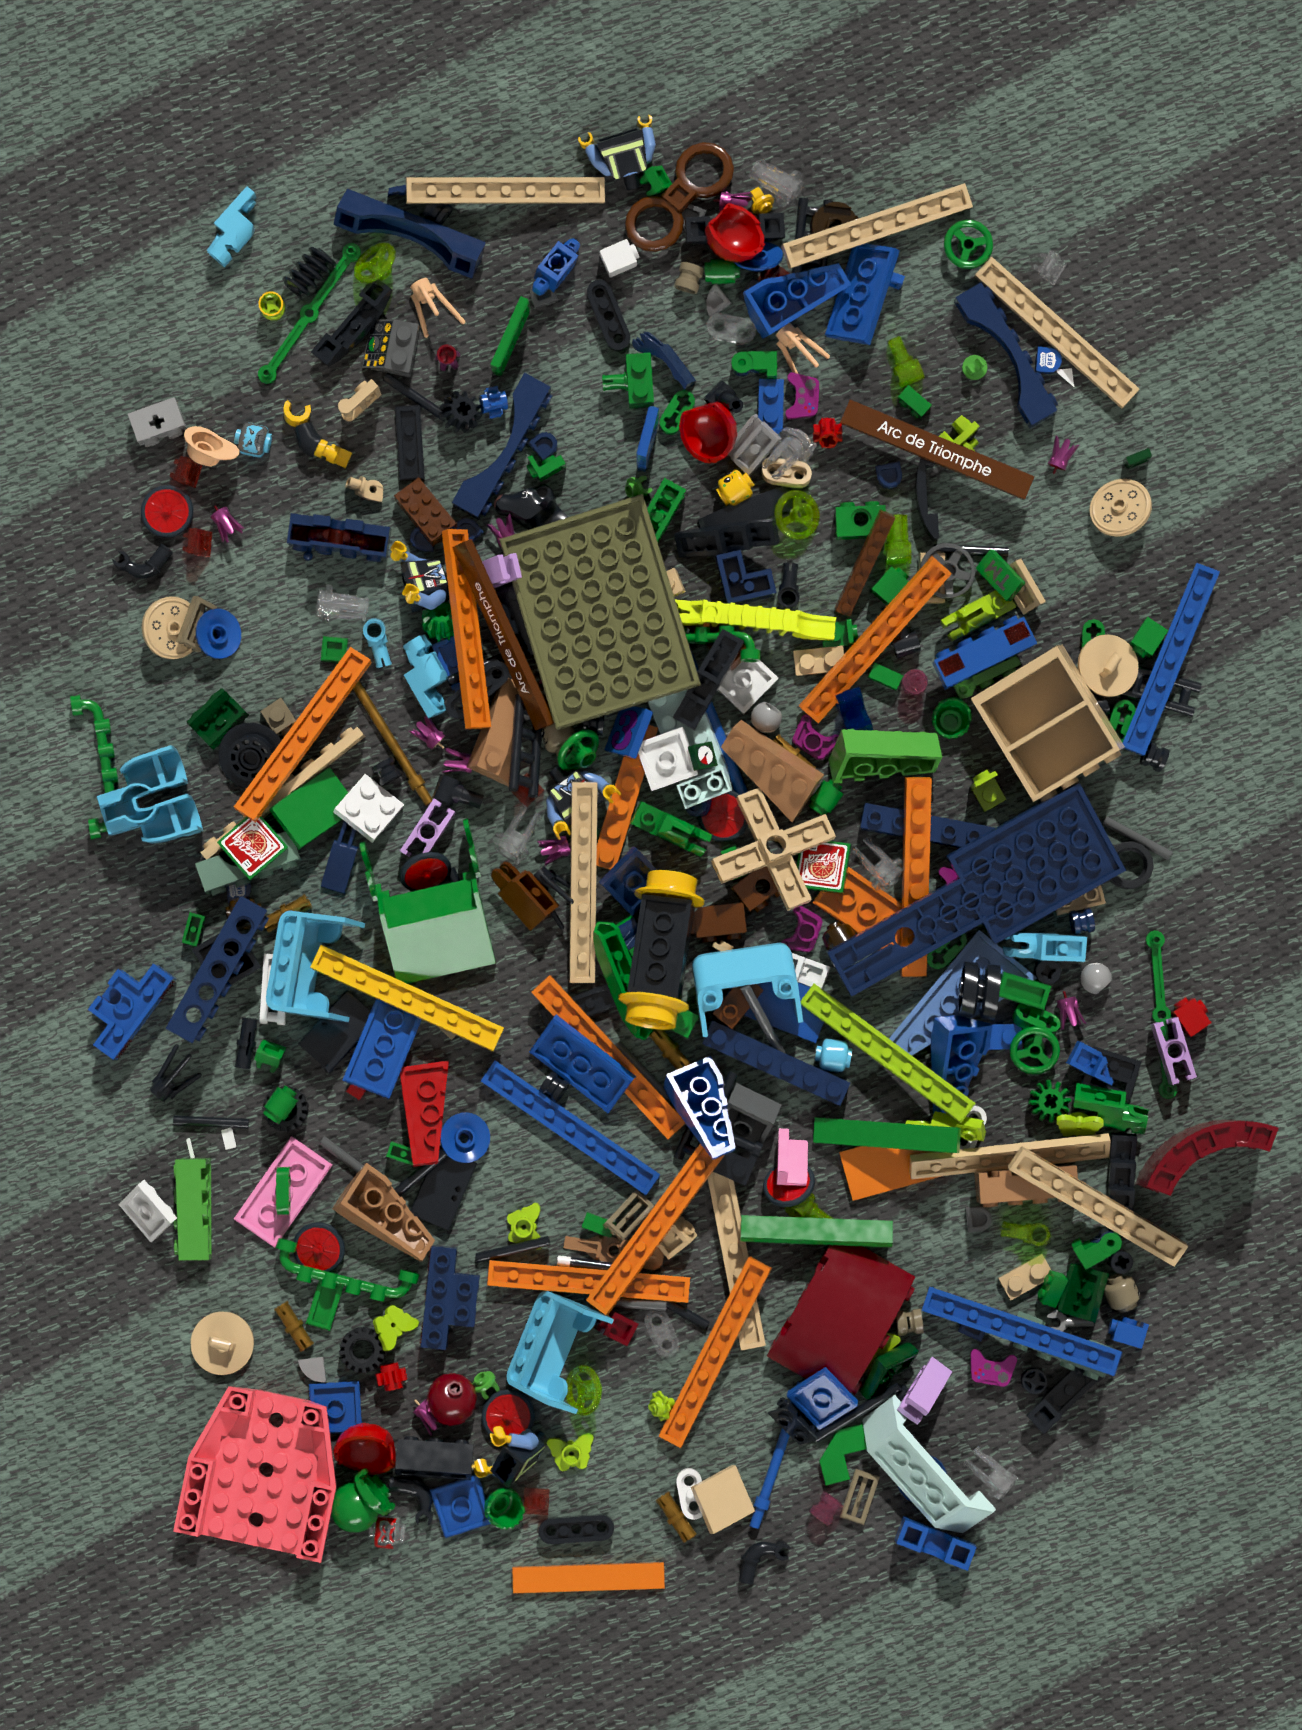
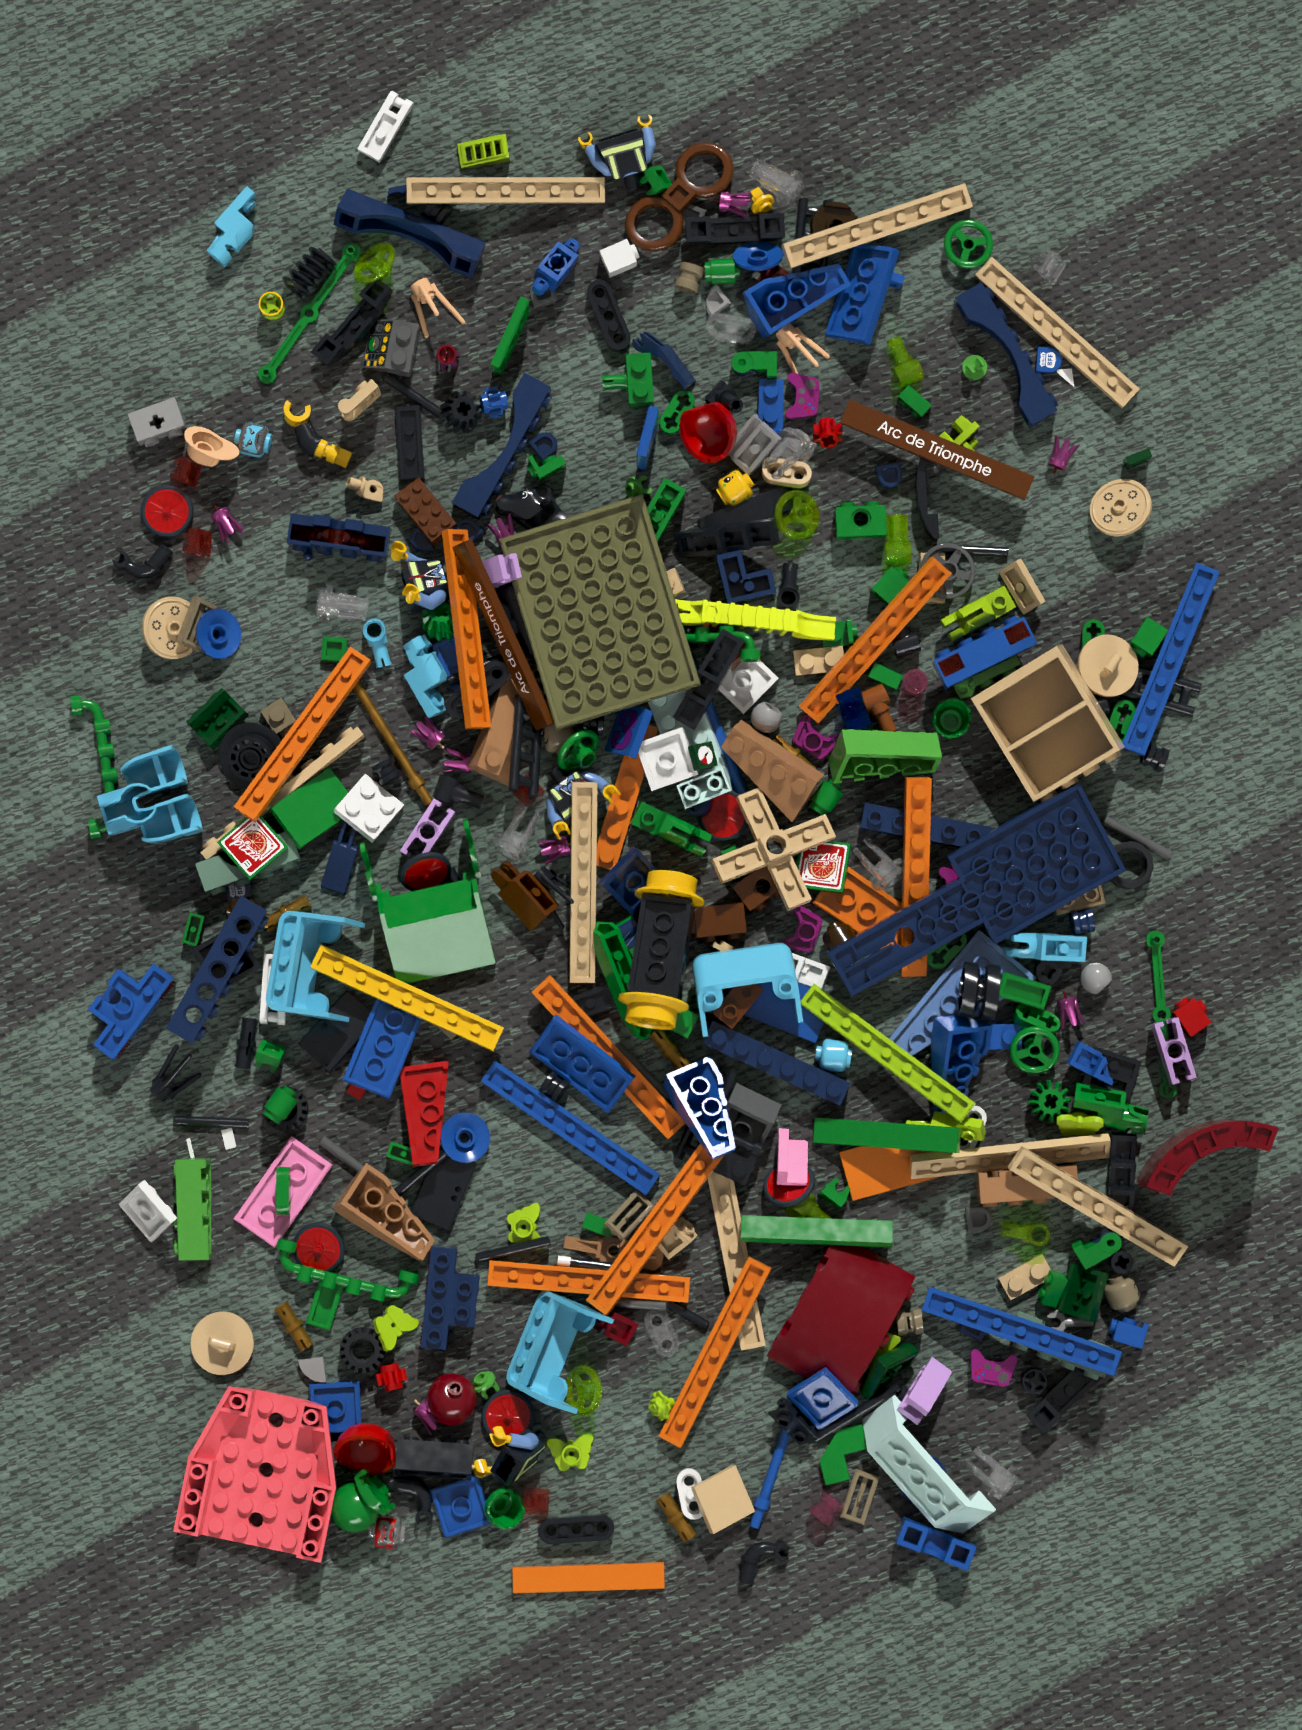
(385, 127): none -> white plate
(493, 159): none -> lime slope
(735, 234): red cylinder -> none
(762, 1018): dark grey bar -> none
(833, 1197): none -> green tile
(864, 563): reddish brown piece -> none
(877, 704): none -> dark orange pin
(987, 790): lime bracket -> none
(1000, 575): green tile -> none

